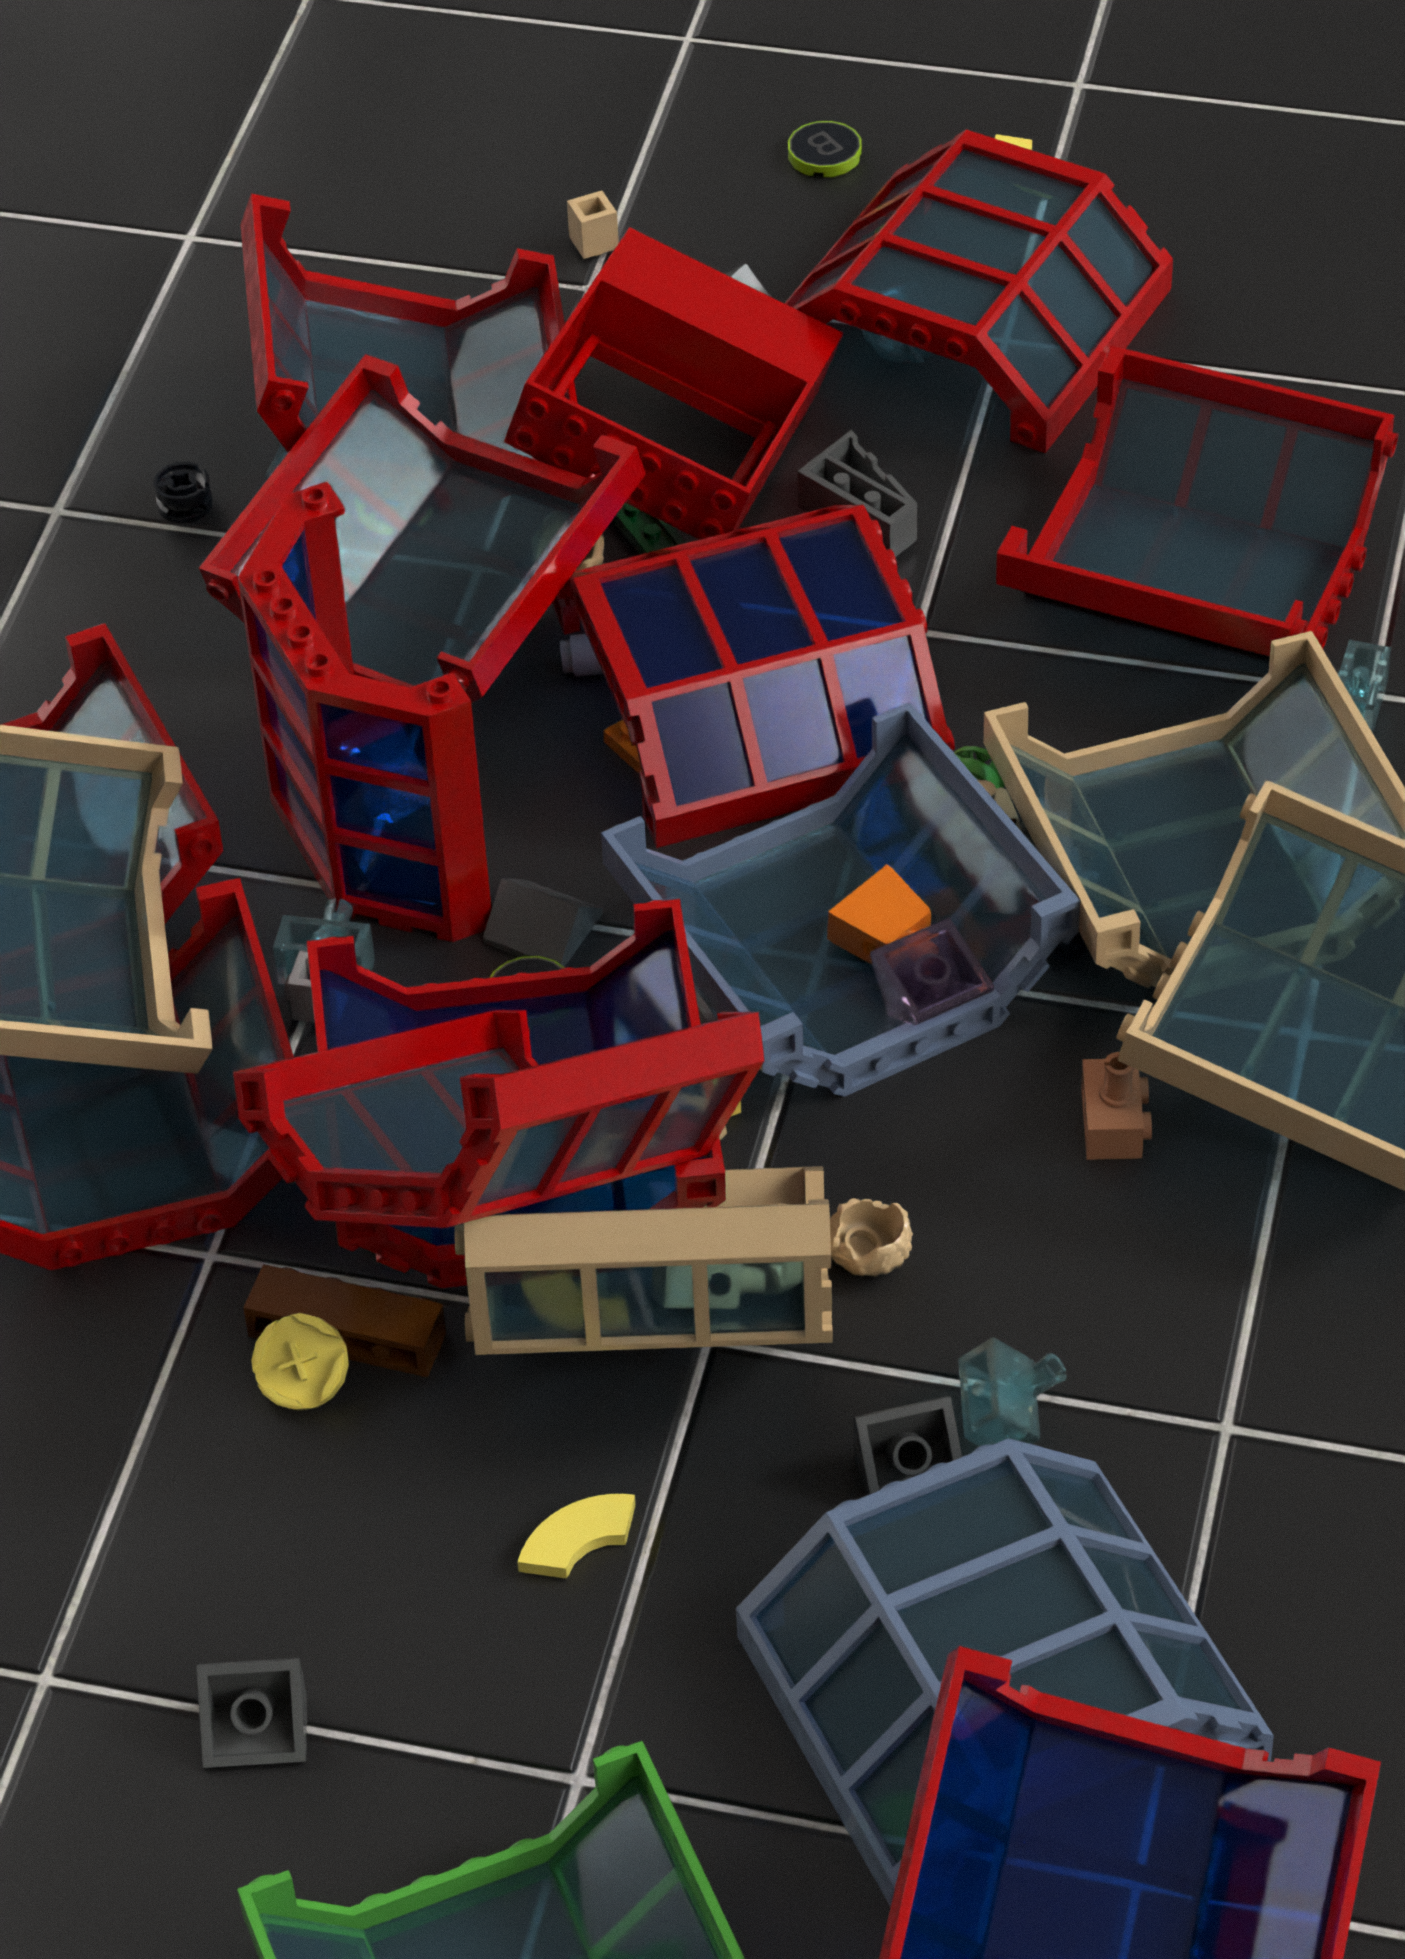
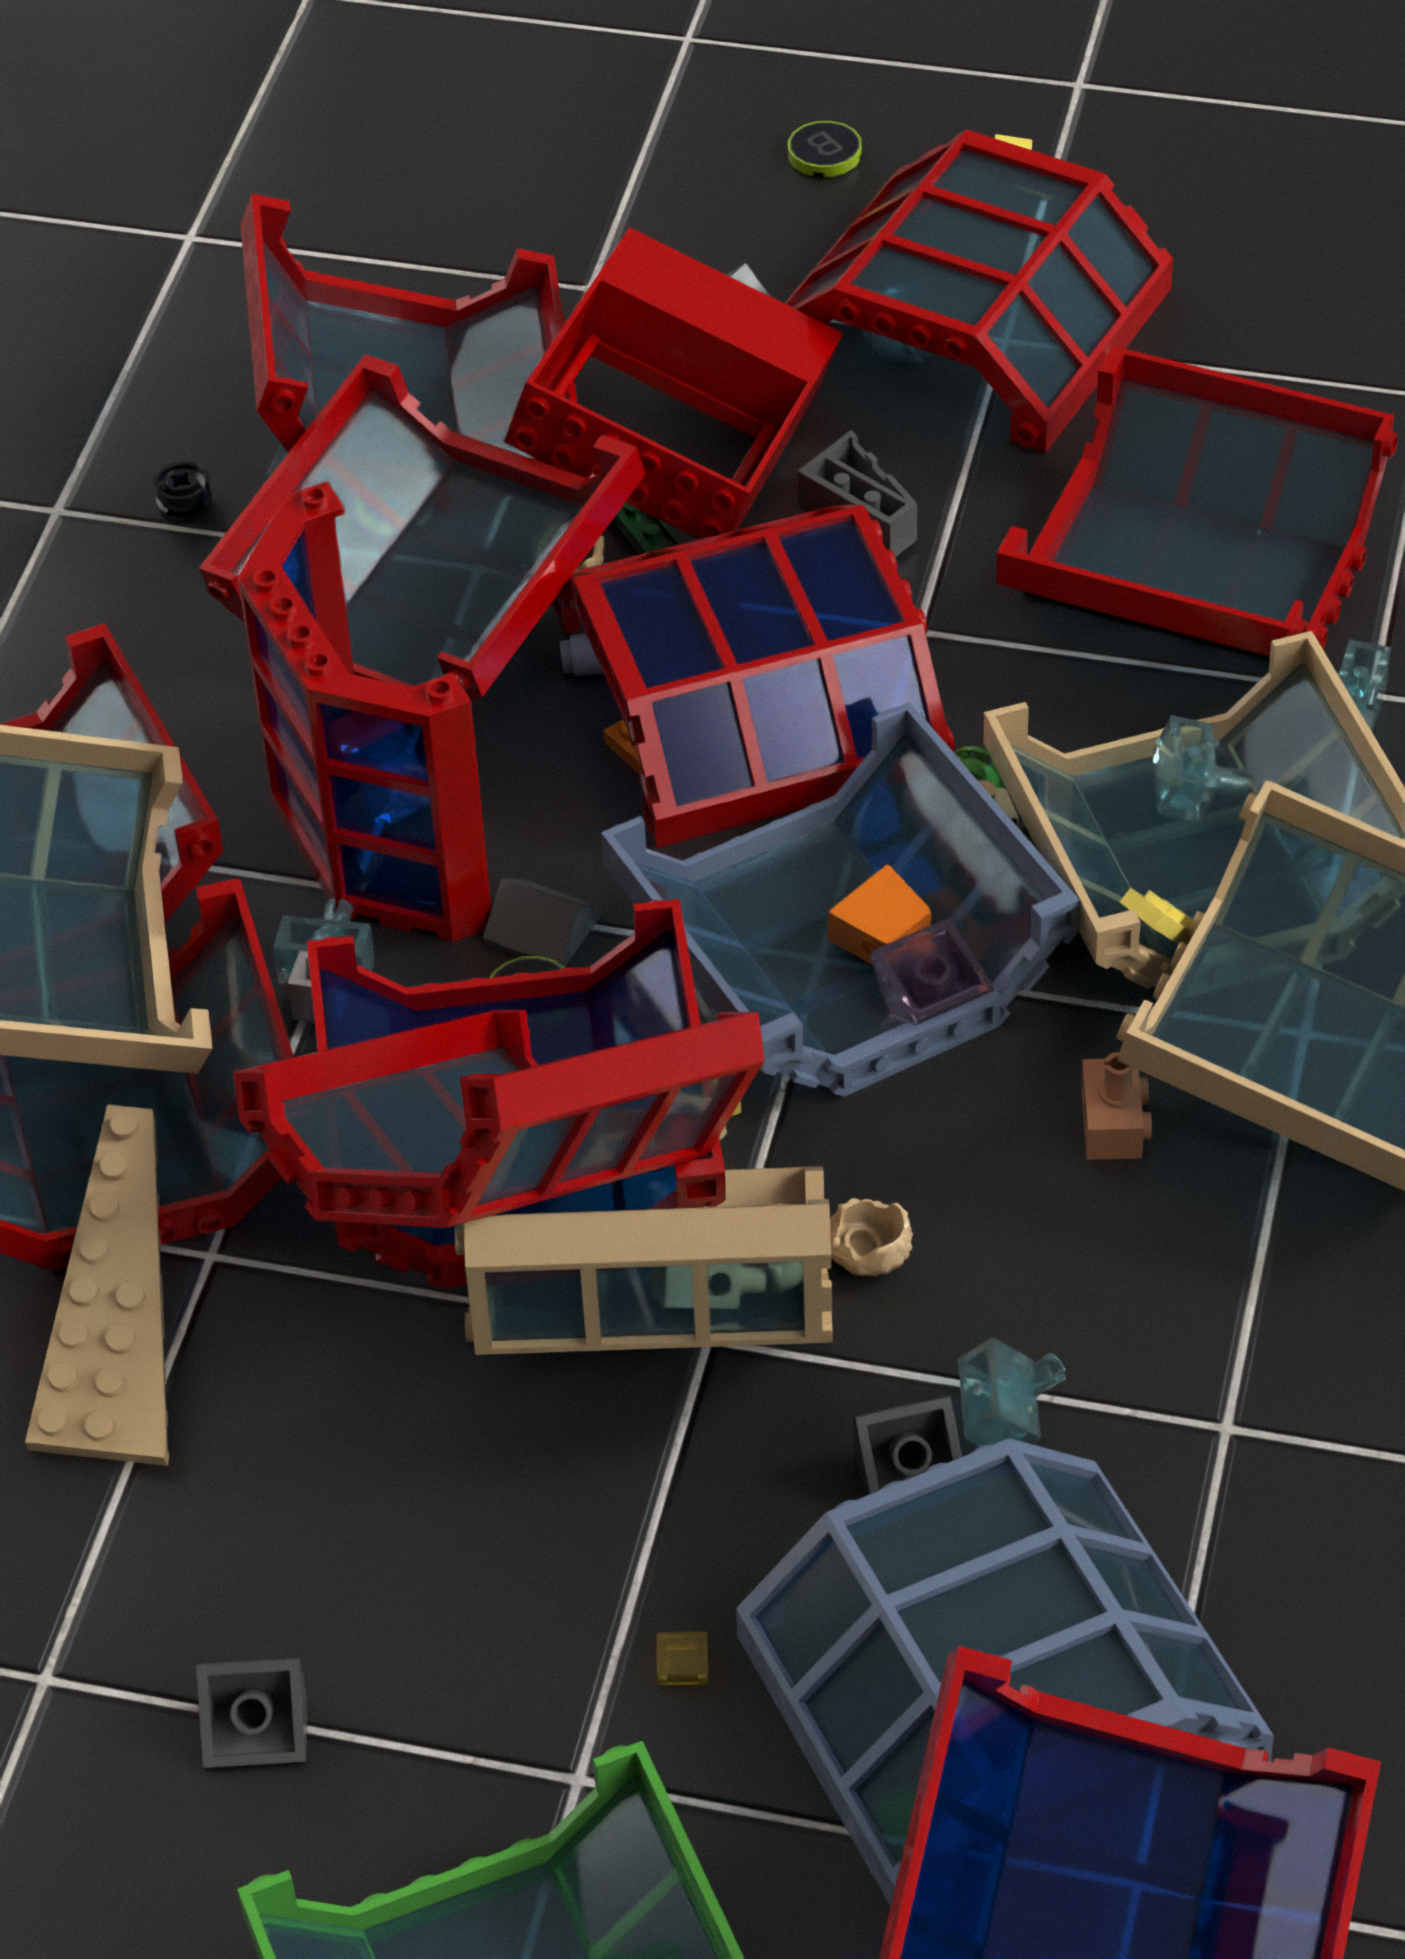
(106, 1347): none -> tan wing
(300, 1362): light yellow tile -> none
(373, 1323): reddish brown brick -> none
(575, 1532): light yellow tile -> none
(592, 224): tan brick -> none
(682, 1658): none -> clear yellow tile
(1159, 915): none -> light yellow plate
(1188, 770): none -> clear light blue brick

